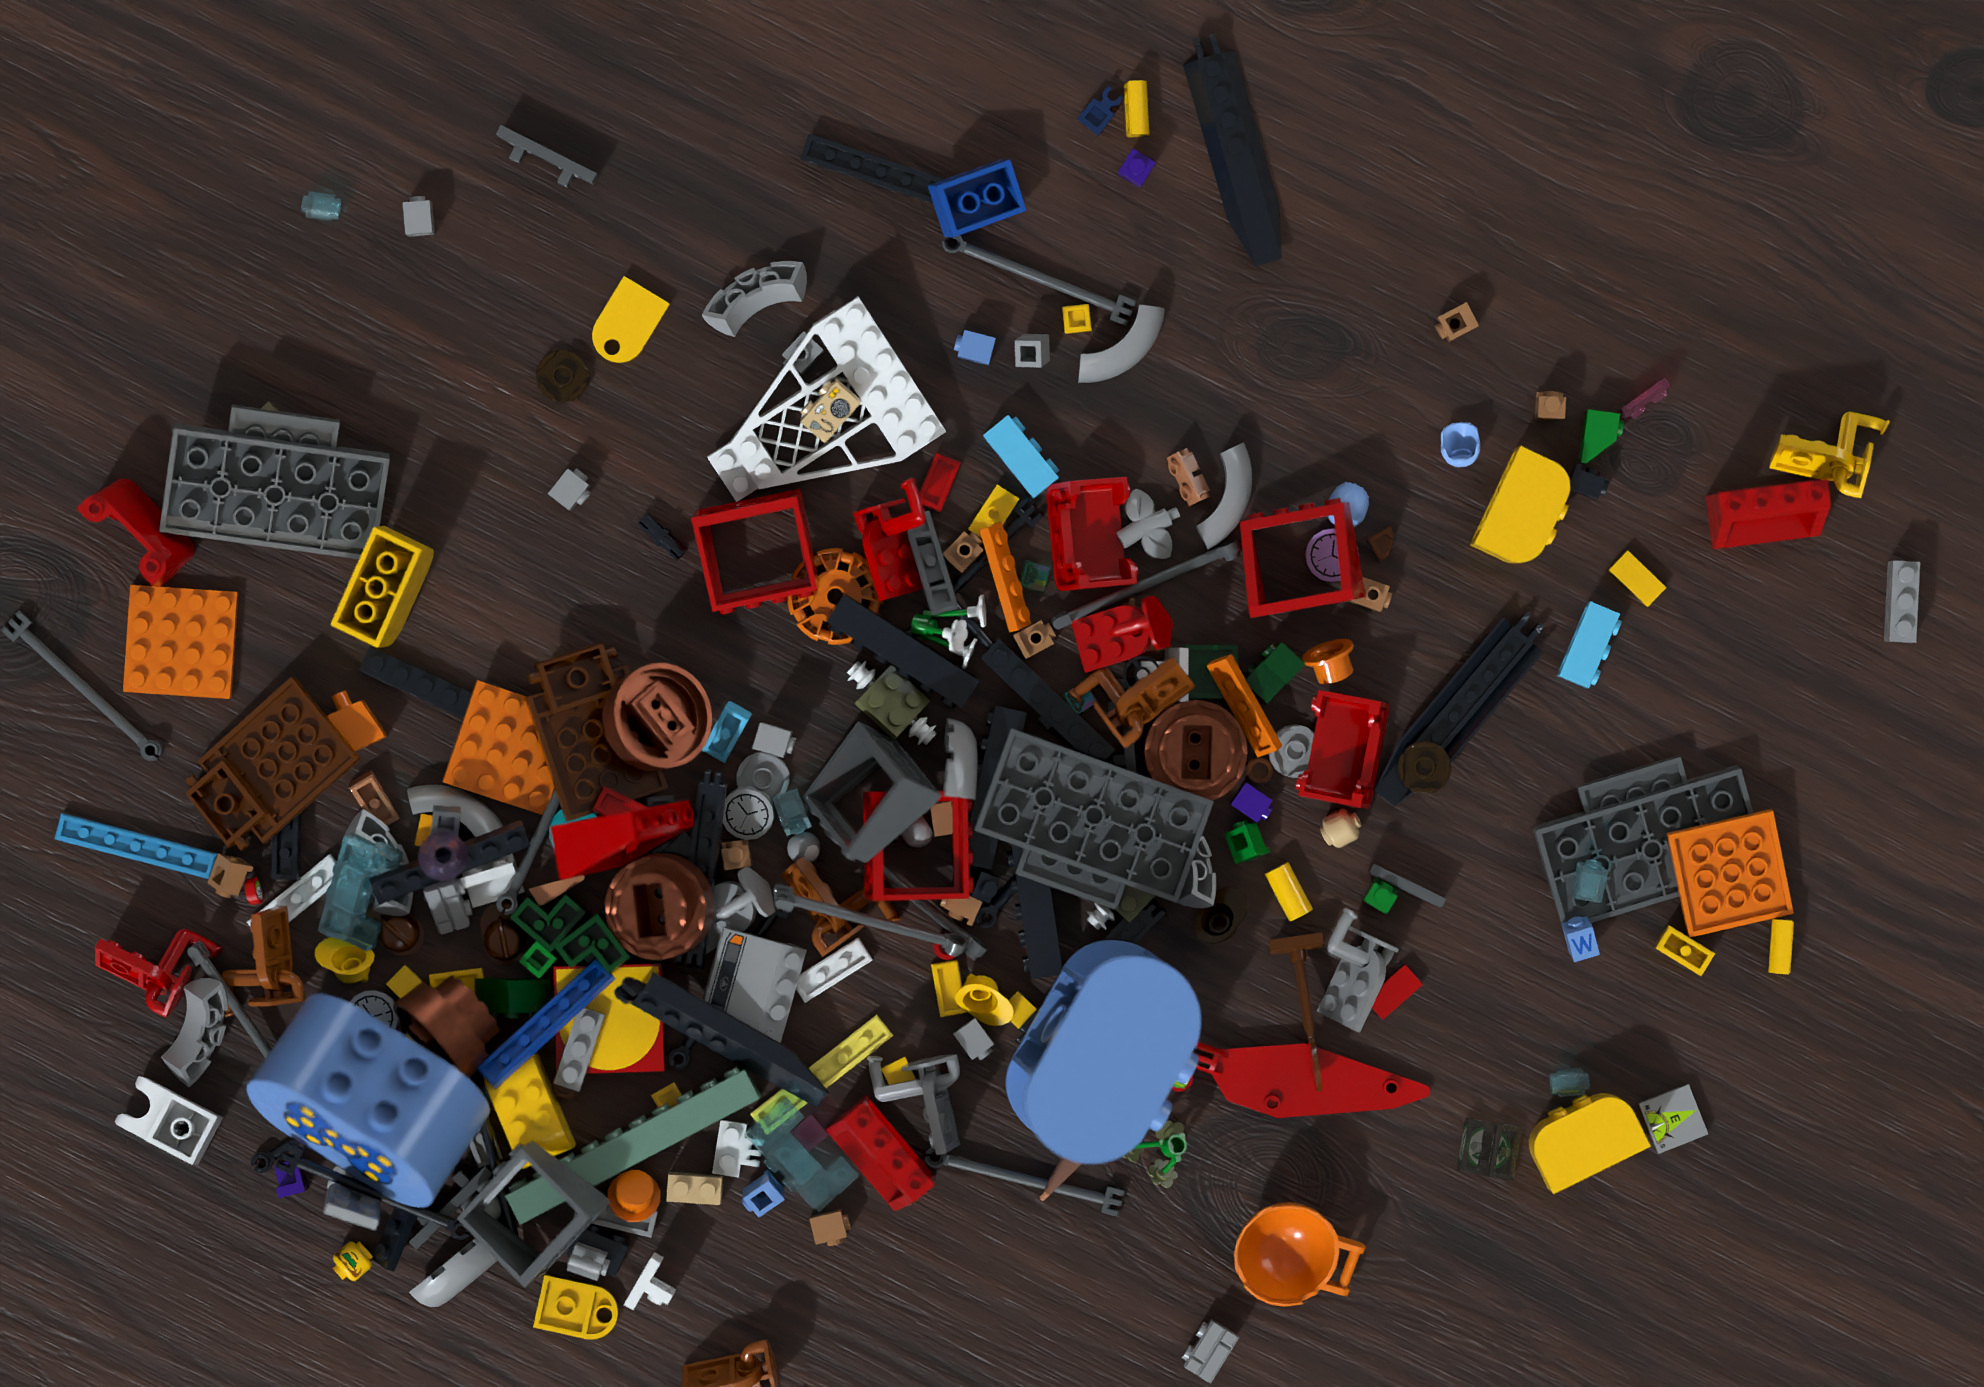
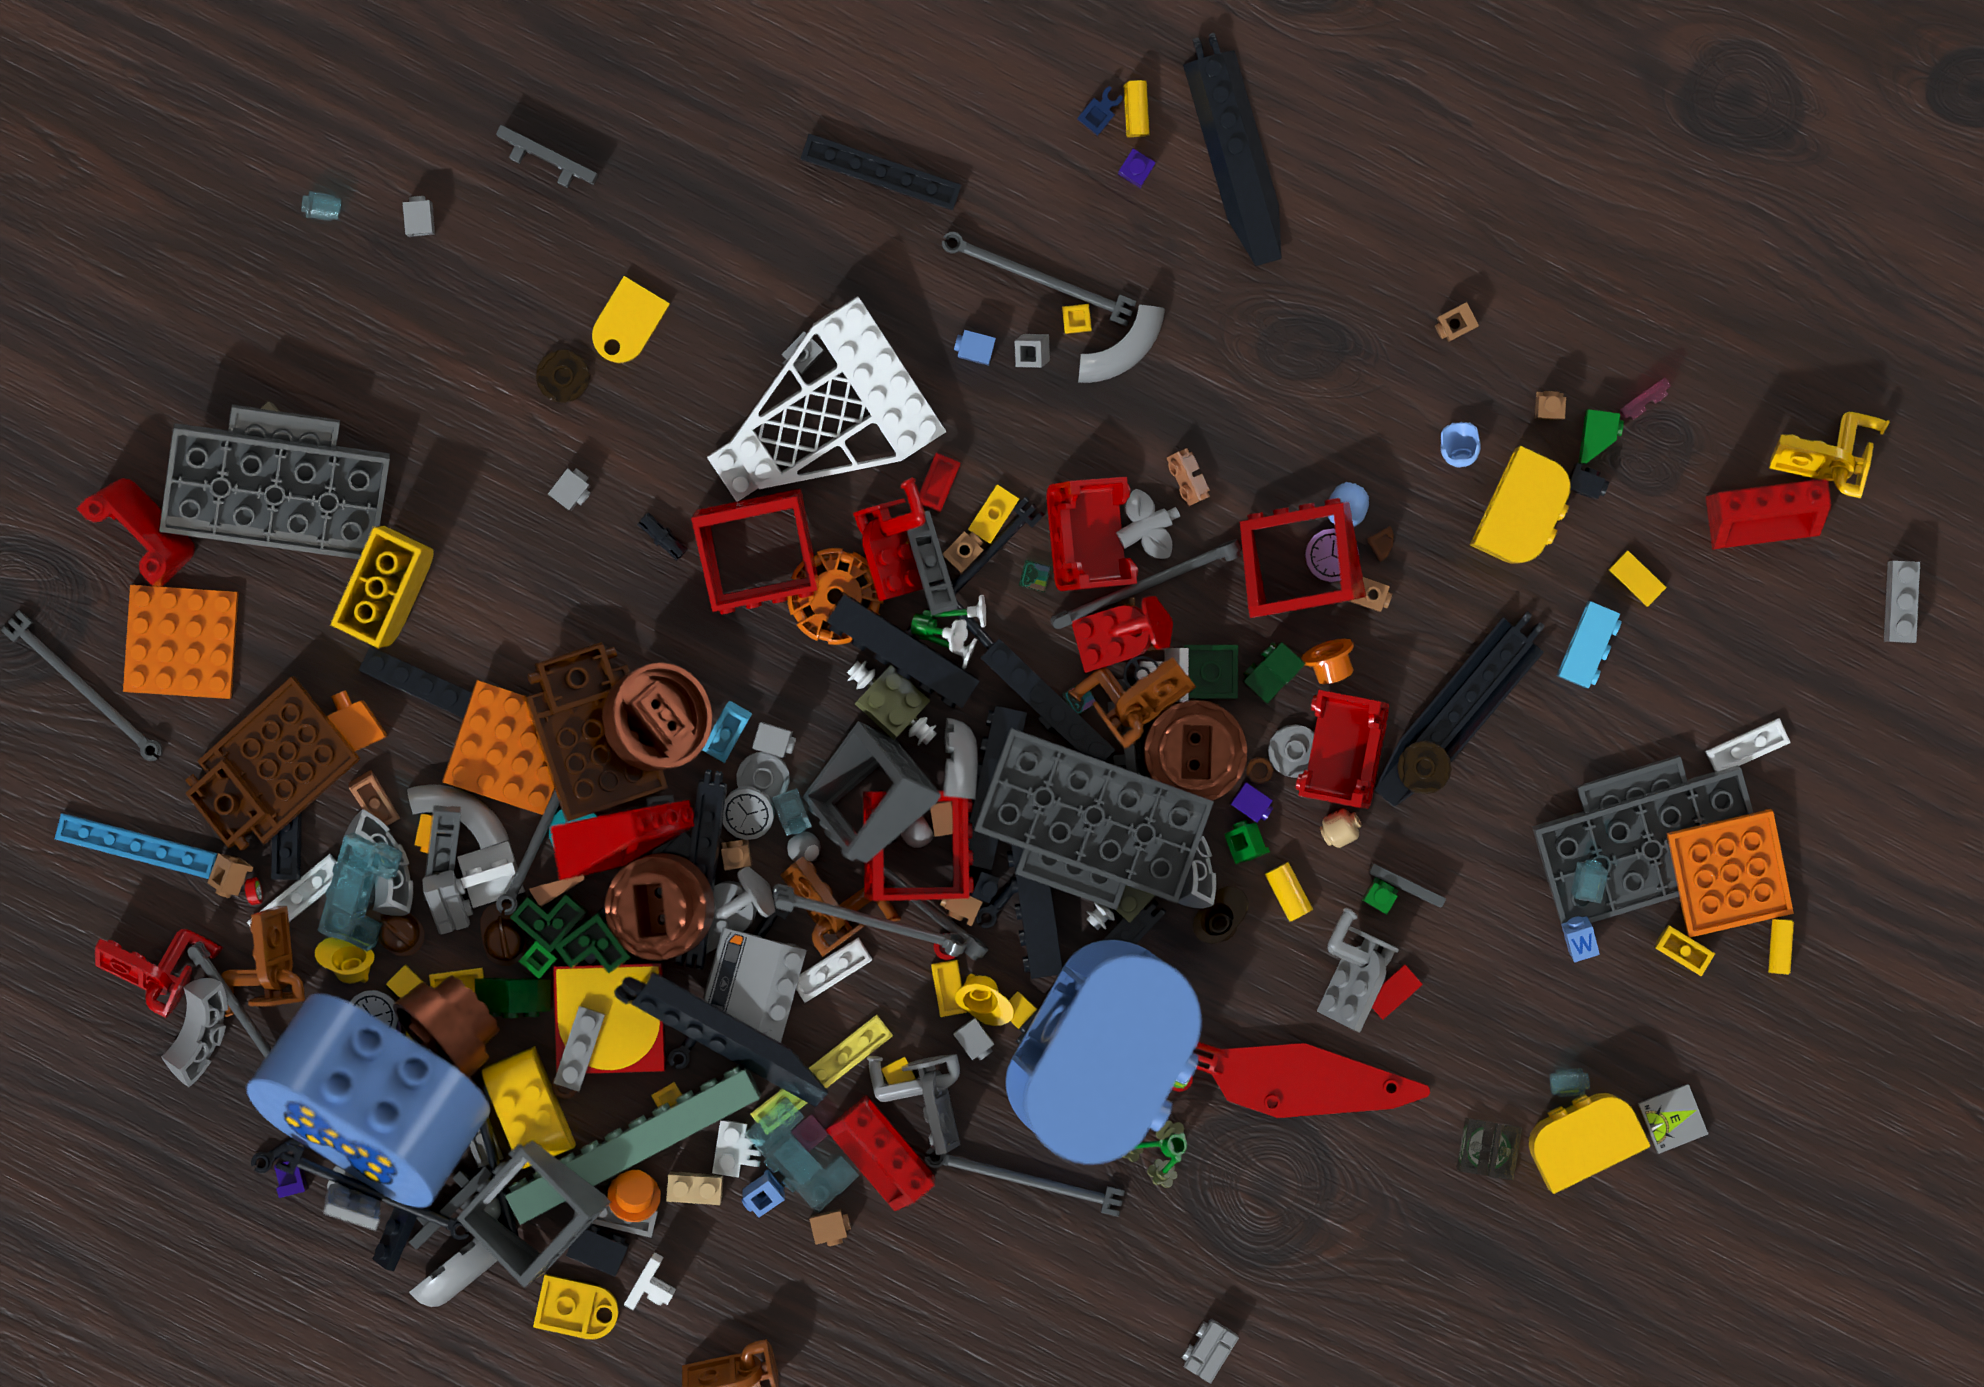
(164, 1119): white brick -> none
(352, 1261): yellow head -> none
(437, 870): clear purple piece -> none
(479, 850): black plate -> none
(545, 1023): blue tile -> none
(588, 1261): light grey brick -> none
(614, 803): red tile -> none
(753, 292): light grey brick -> none
(829, 410): tan brick -> none
(977, 198): blue brick -> none
(1005, 576): orange plate -> none
(1022, 455): medium azure brick -> none
(1024, 641): medium nougat brick -> none
(1060, 1174): nougat slope -> none
(1234, 499): light grey brick -> none
(1244, 705): orange plate -> none
(1291, 1254): orange windscreen -> none
(1296, 948): reddish brown piece -> none
(1748, 746): none -> white tile

